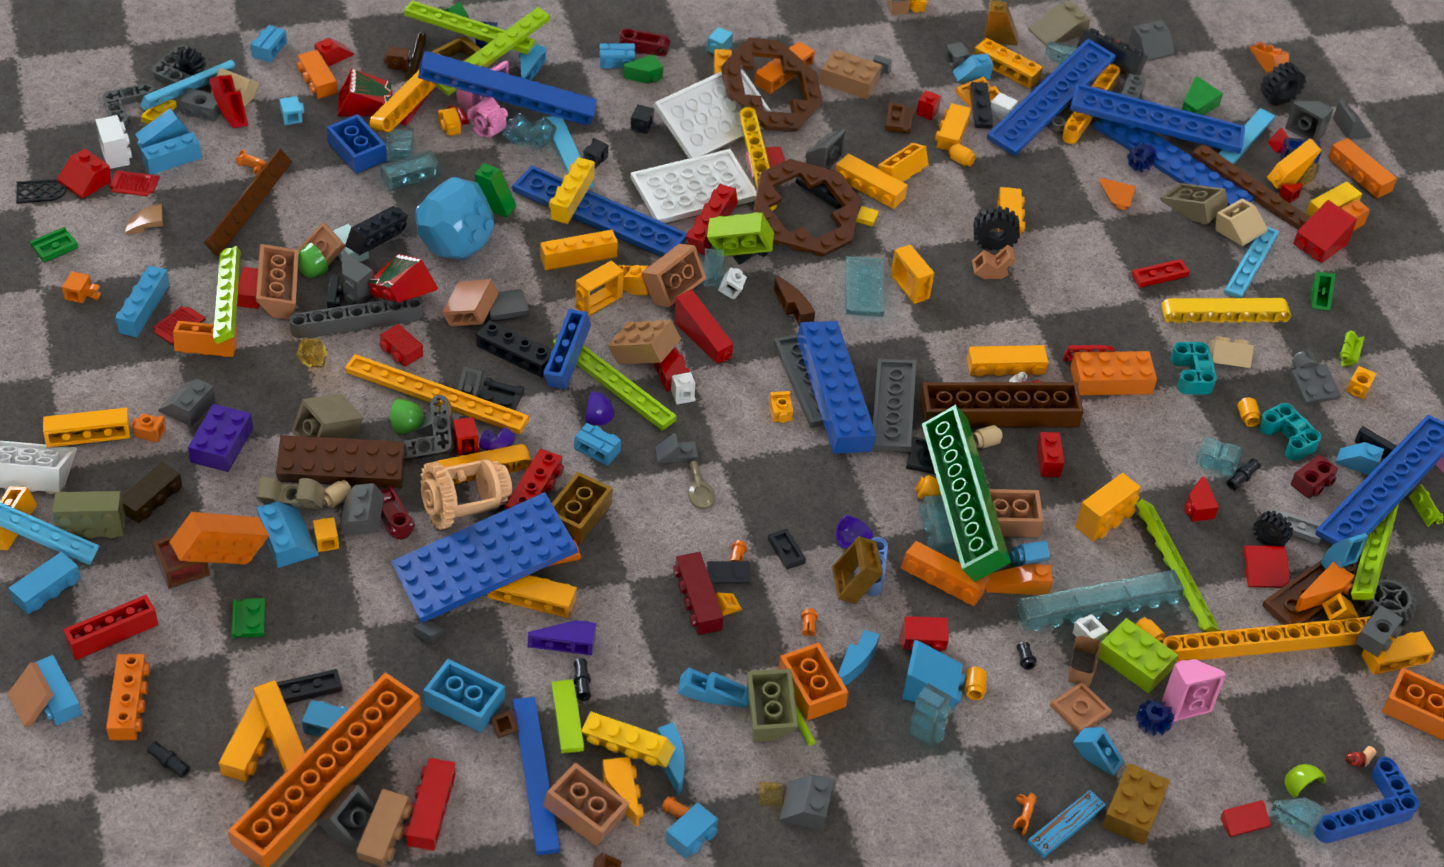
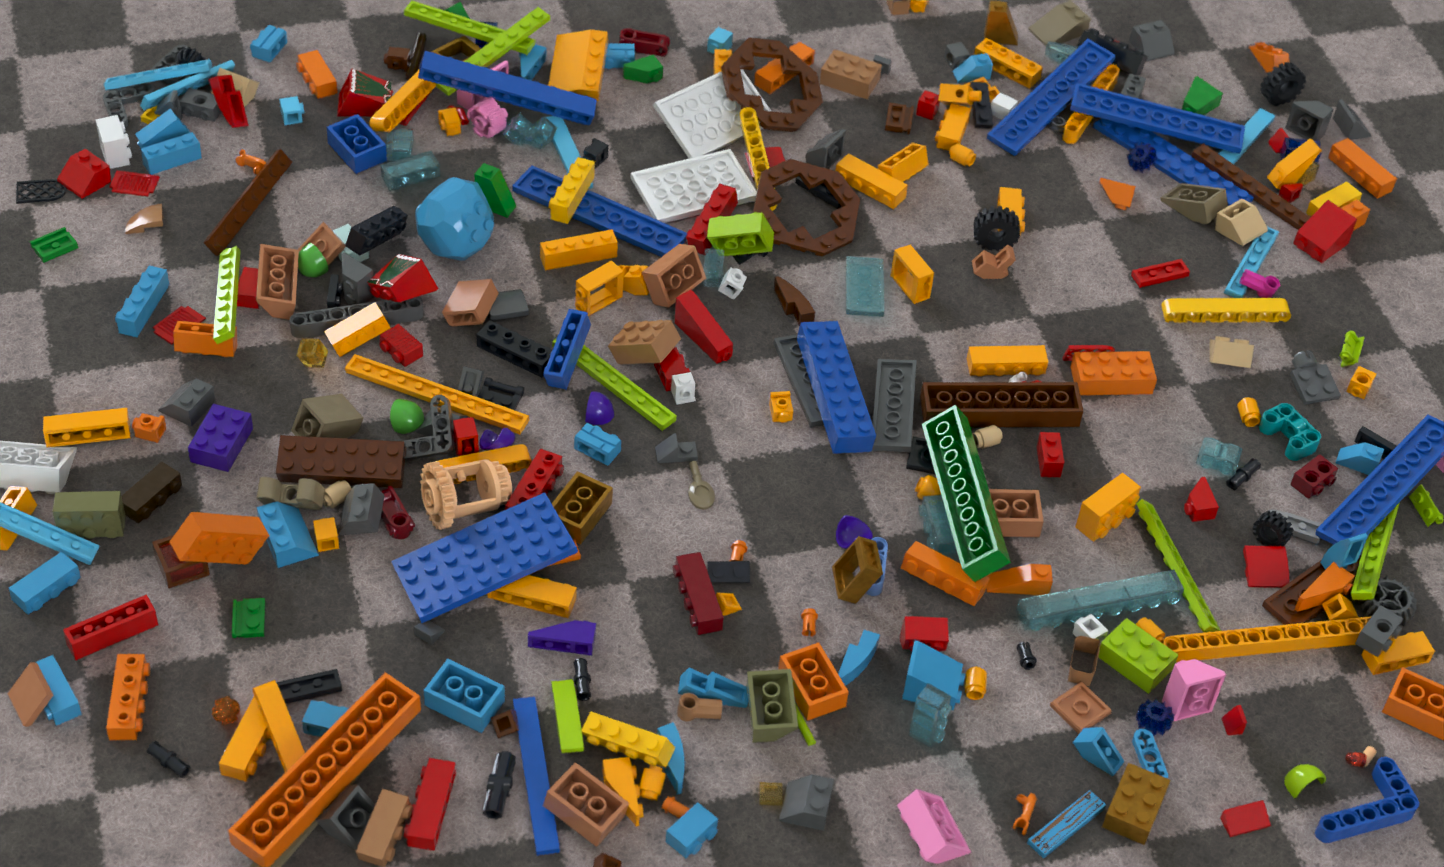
(78, 287): orange brick -> none
(158, 74): none -> medium azure tile
(170, 101): none -> dark grey slope
(226, 710): none -> clear orange gear
(332, 51): red slope -> none
(357, 329): none -> light orange brick
(499, 784): none -> black piece
(579, 62): none -> light orange slope
(642, 119): black brick -> none
(651, 782): none -> light orange brick
(698, 707): none -> medium nougat piece
(786, 549): black plate -> none
(867, 216): yellow tile -> none
(932, 827): none -> bright pink slope
(953, 94): none -> light orange torso
(1029, 553): dark azure brick -> none
(1151, 749): none -> dark azure beam
(1202, 376): teal beam -> none
(1234, 721): none -> red slope
(1264, 286): none -> dark pink piece
(1298, 814): clear light blue slope -> none
(1322, 290): green slope -> none

